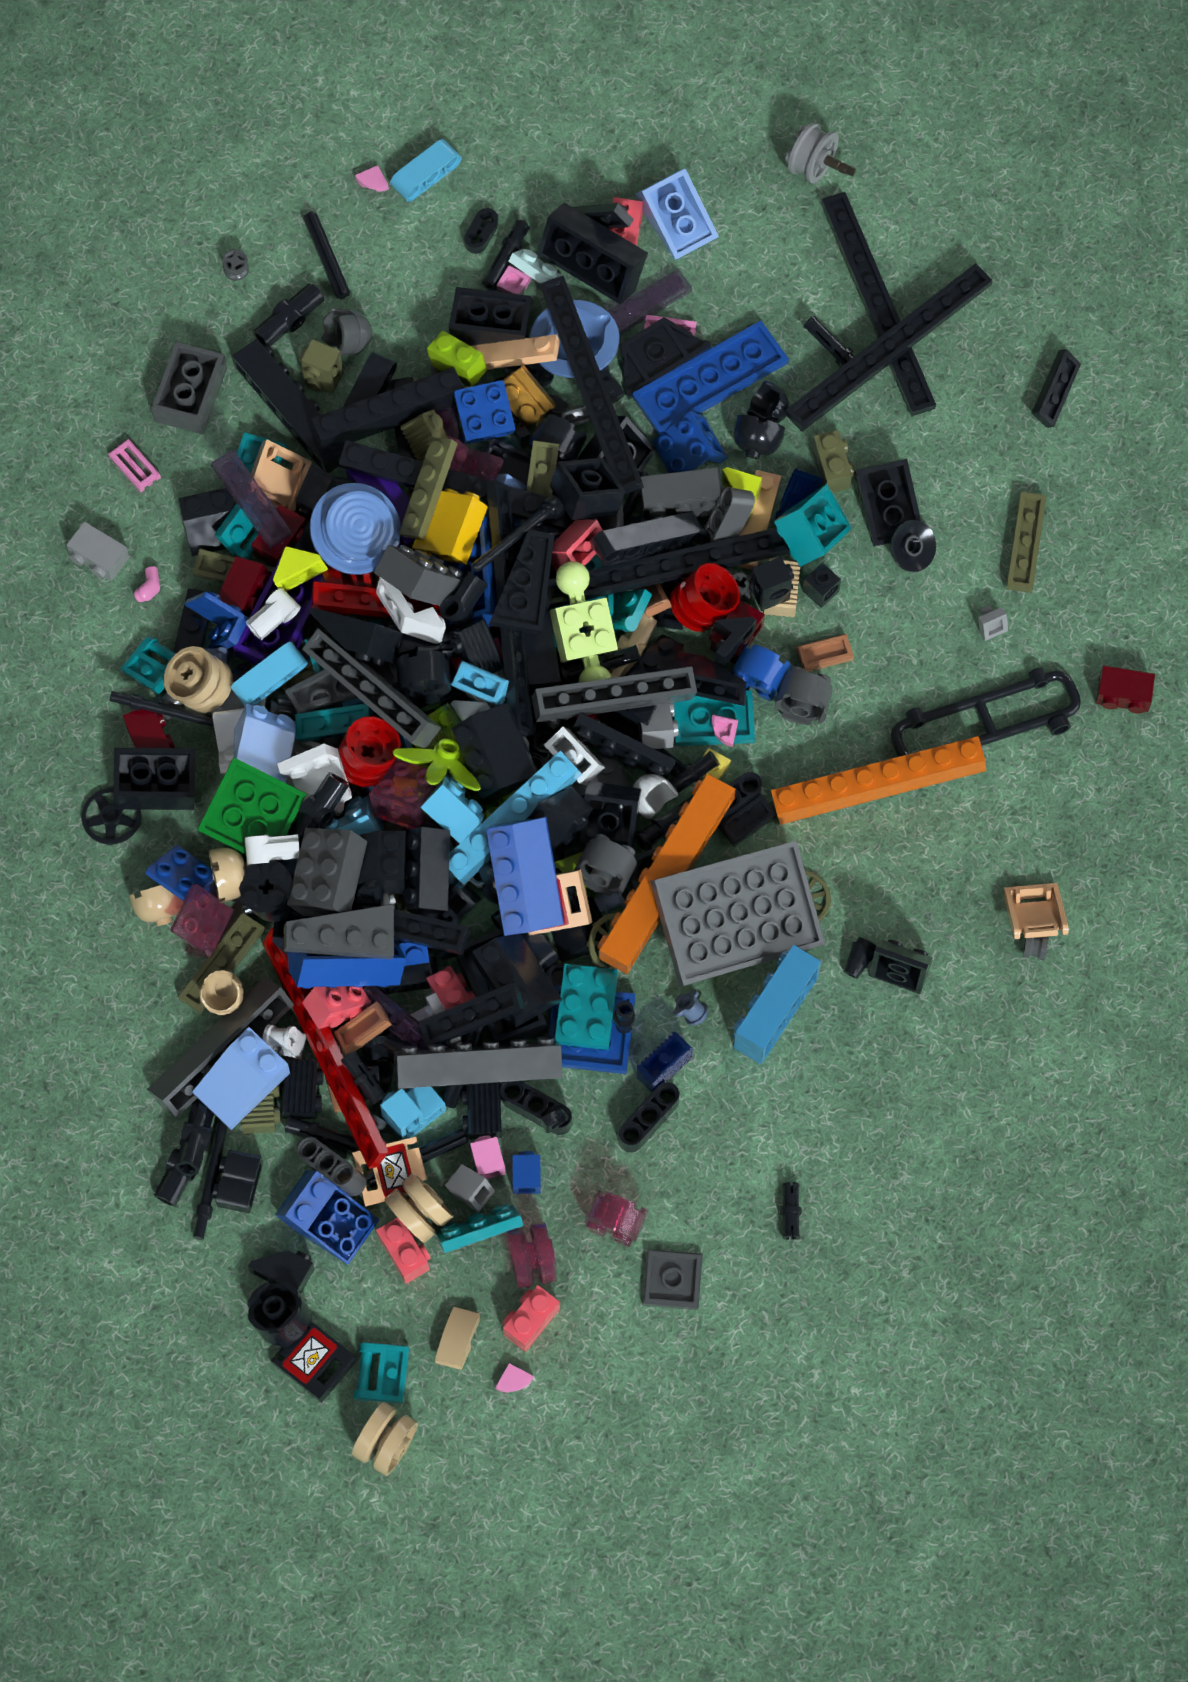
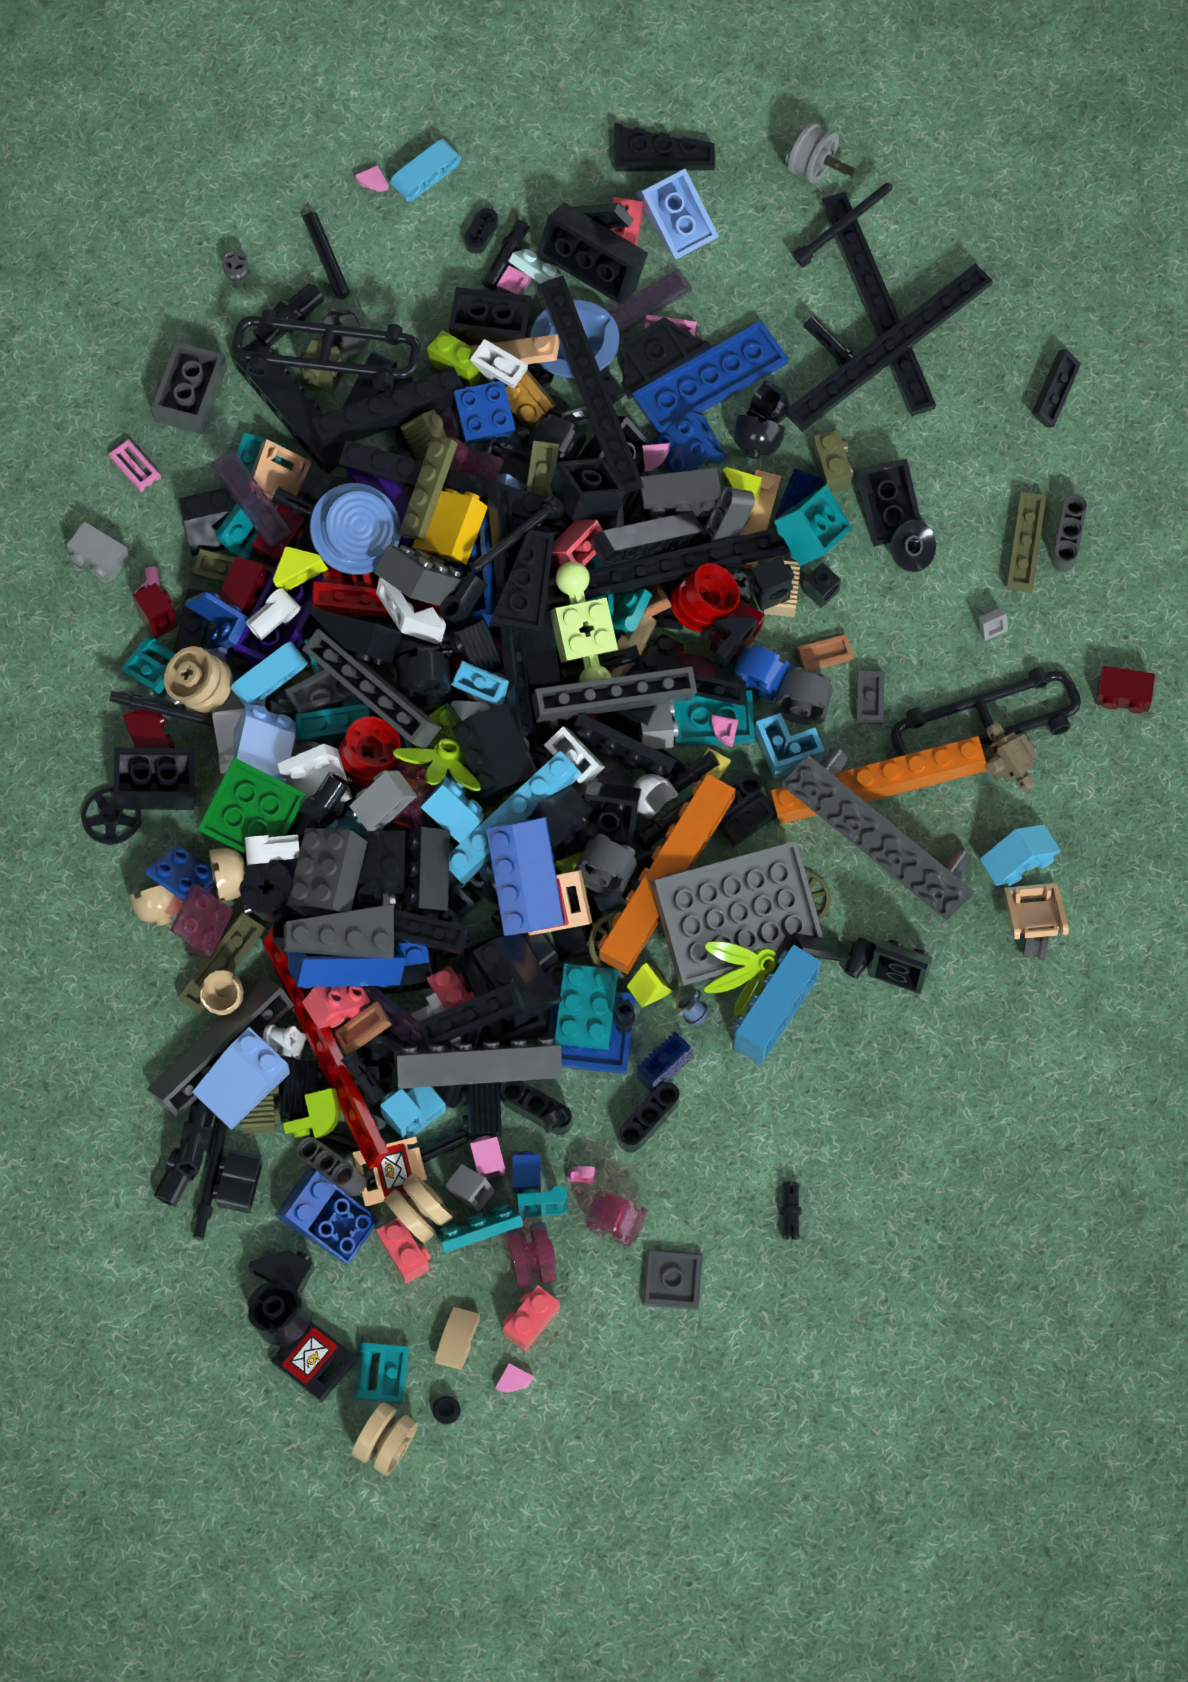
(155, 610): none -> dark red brick
(296, 504): none -> black pin
(323, 1115): none -> lime brick
(382, 800): none -> light grey brick
(383, 376): none -> black bar
(446, 1410): none -> black plate
(498, 364): none -> white slope
(542, 1204): none -> teal plate
(581, 1174): none -> bright pink tile
(648, 986): none -> neon yellow slope
(655, 455): none -> bright pink tile
(659, 152): none -> black wing
(751, 971): none -> lime plant
(786, 751): none -> medium azure brick
(805, 253): none -> black piece
(821, 947): none -> black slope
(870, 697): none -> dark grey plate
(877, 837): none -> dark grey piece
(1010, 757): none -> dark tan piece
(1020, 852): none -> medium azure brick
(1069, 522): none -> dark grey beam

